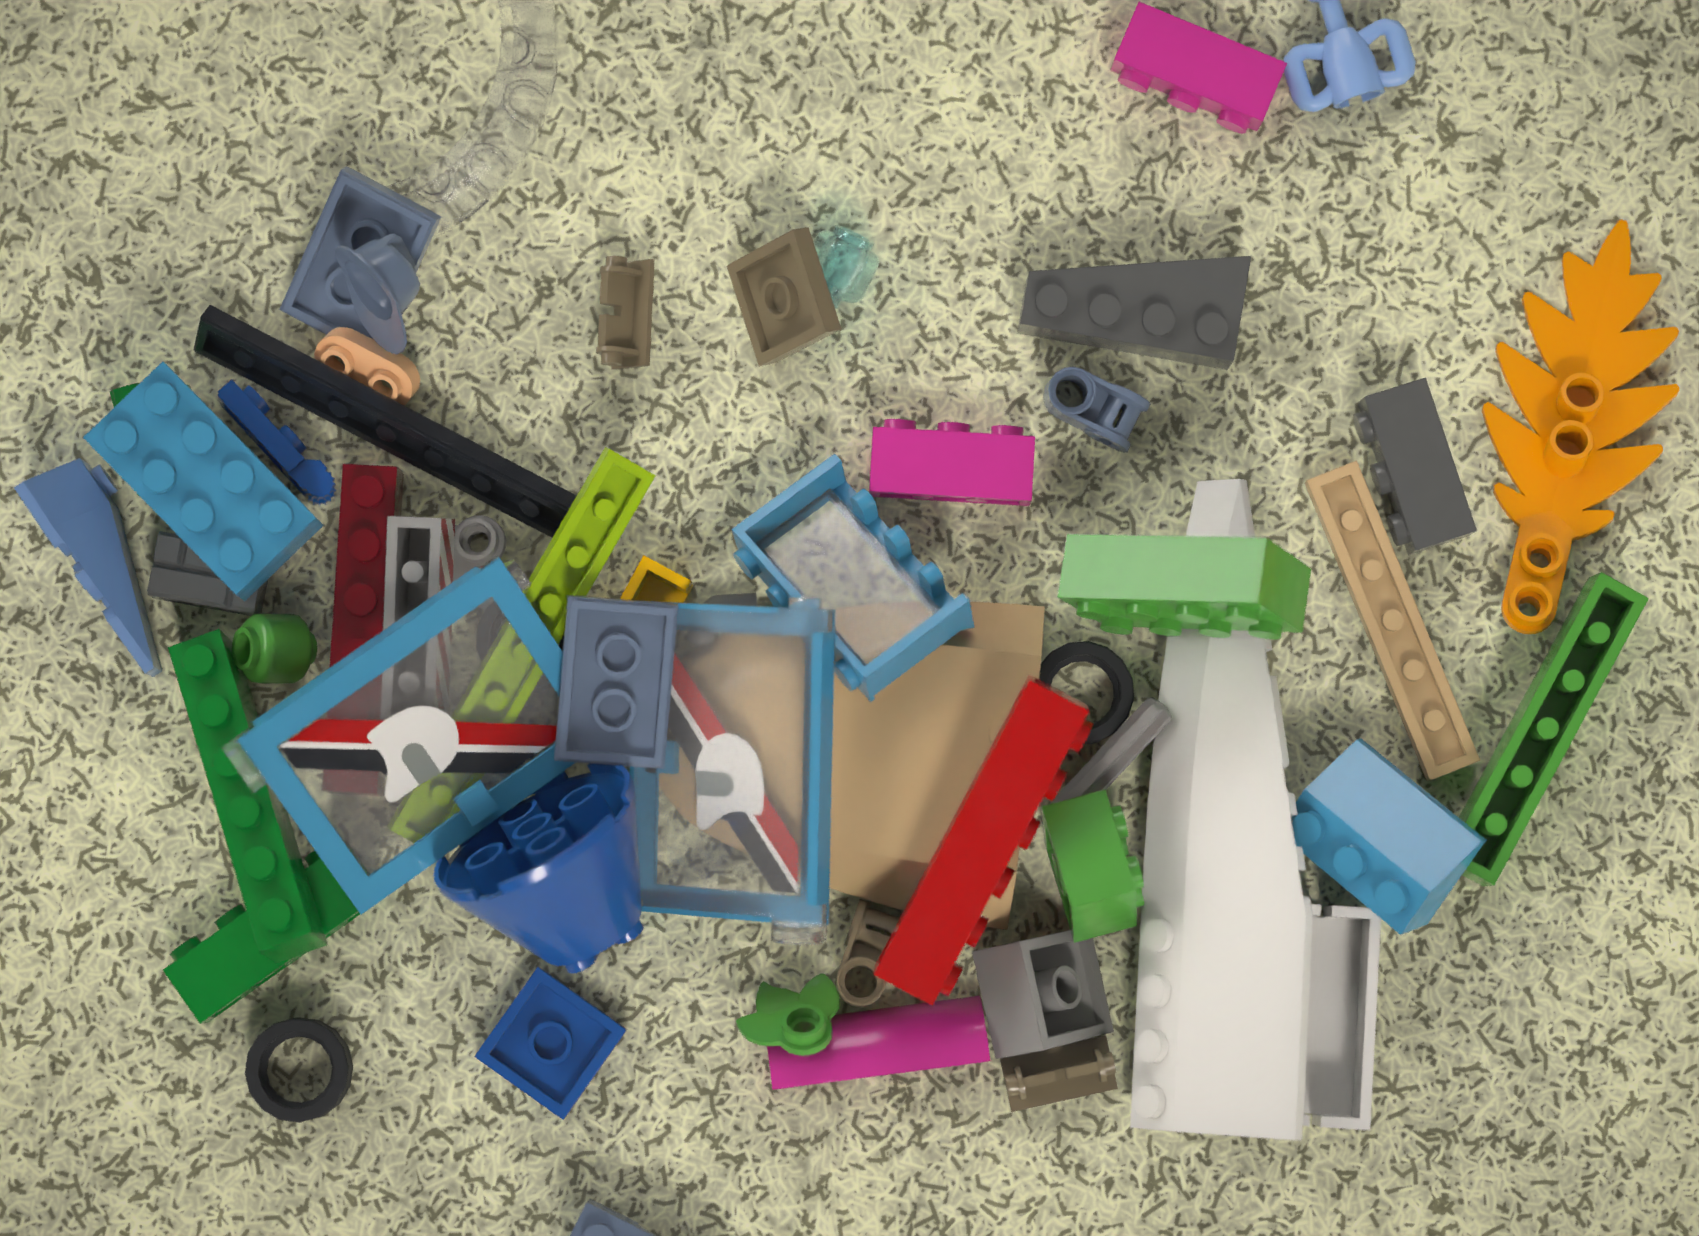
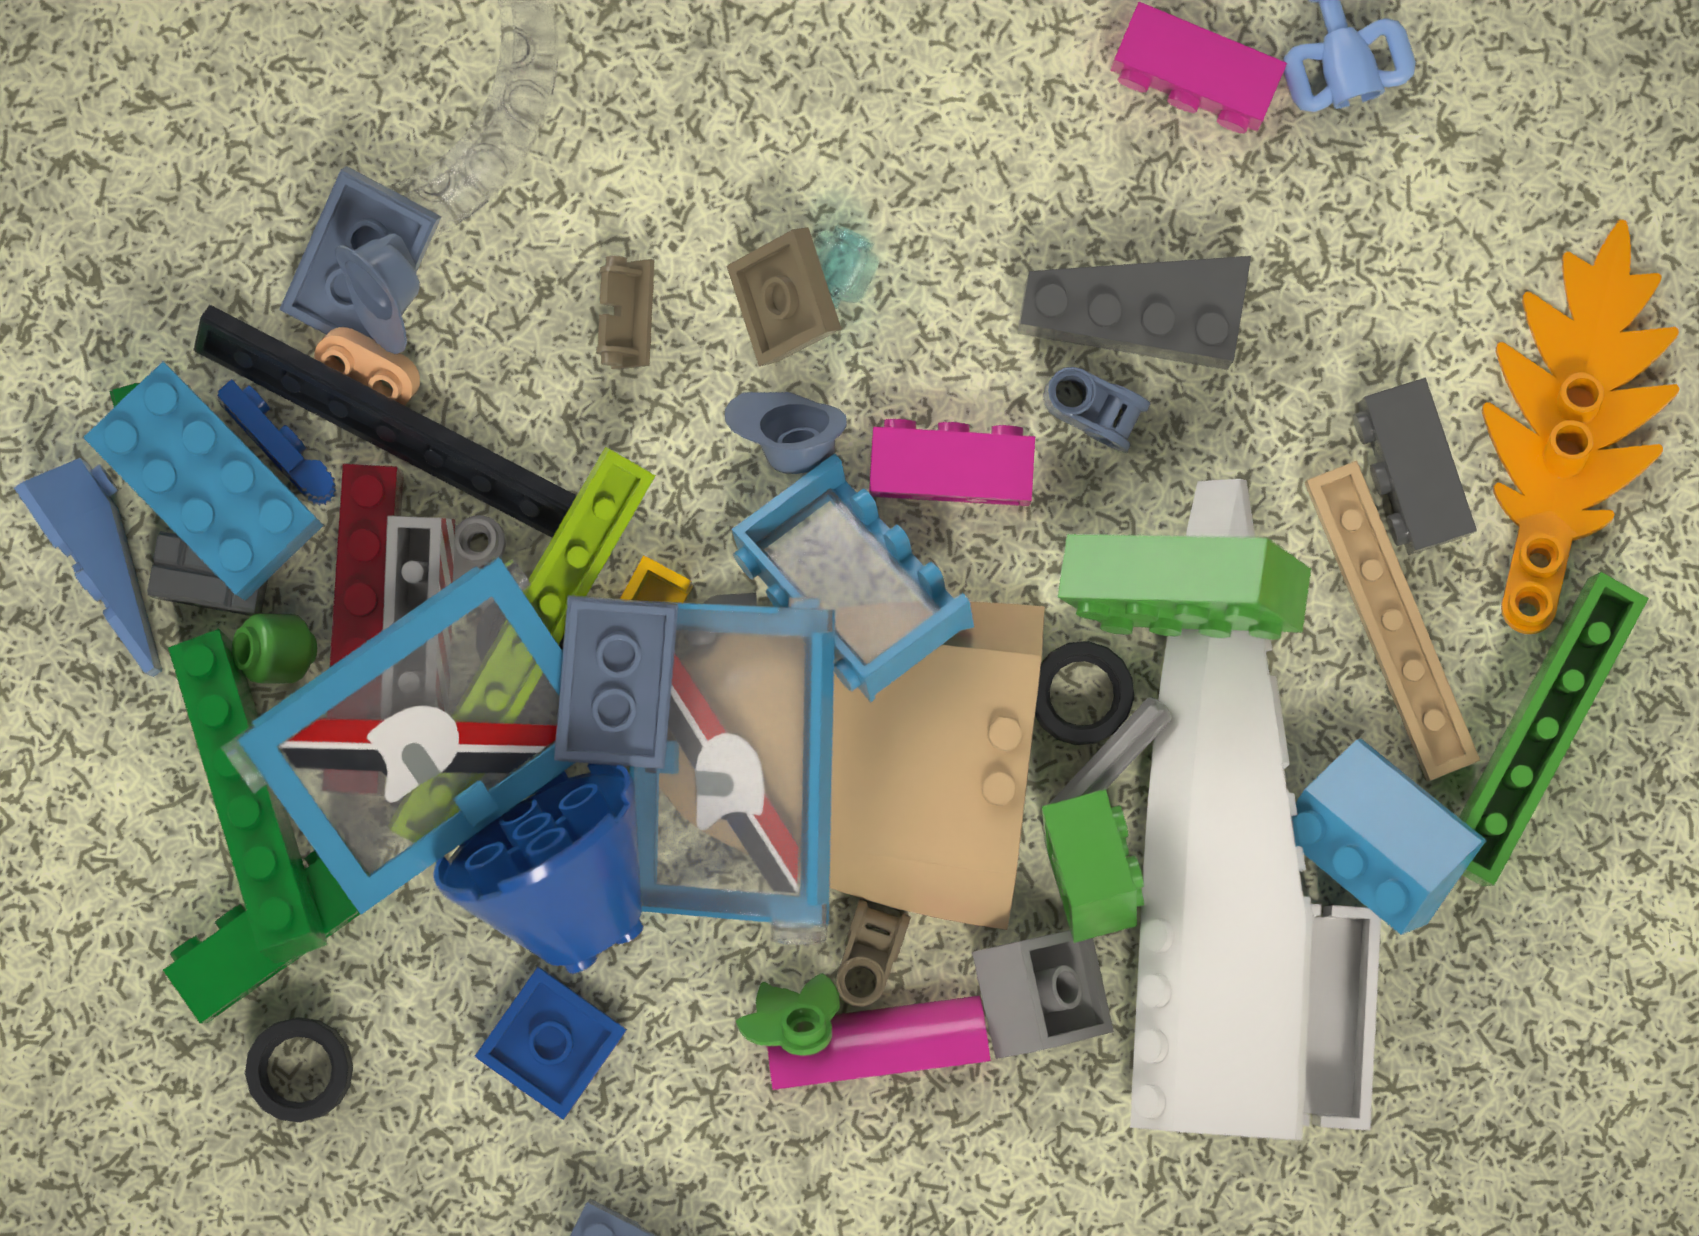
(789, 428): none -> sand blue piece
(982, 840): red brick -> none
(1059, 1073): dark tan hinge -> none

